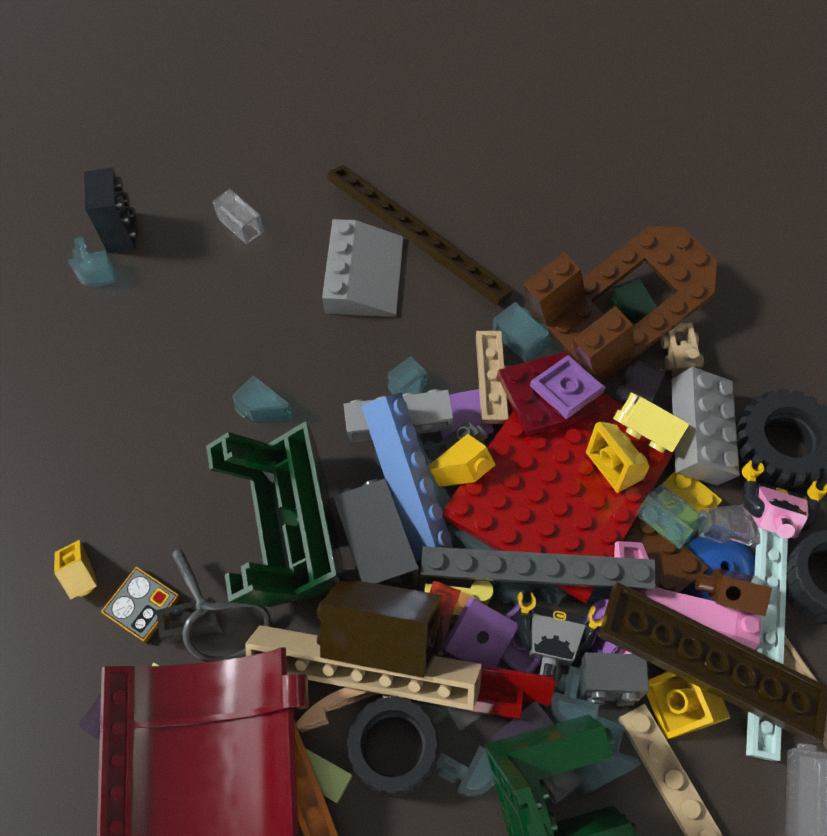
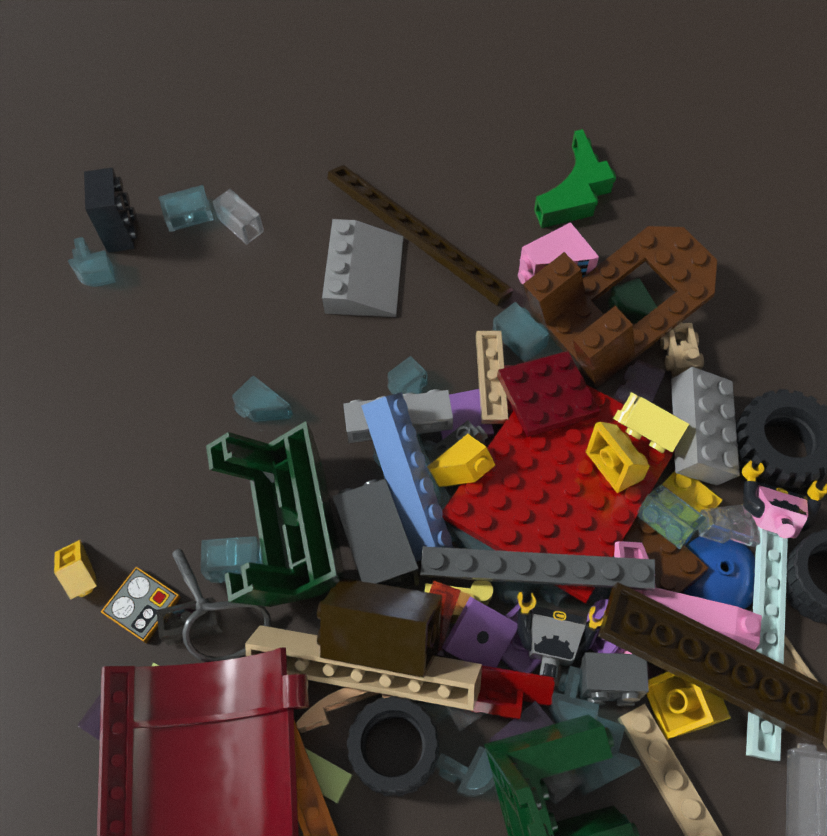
(185, 208): none -> clear light blue brick
(228, 555): none -> clear light blue brick
(547, 248): none -> bright pink slope
(567, 386): medium lavender tile -> none
(579, 191): none -> green arch
(736, 590): reddish brown torso -> none

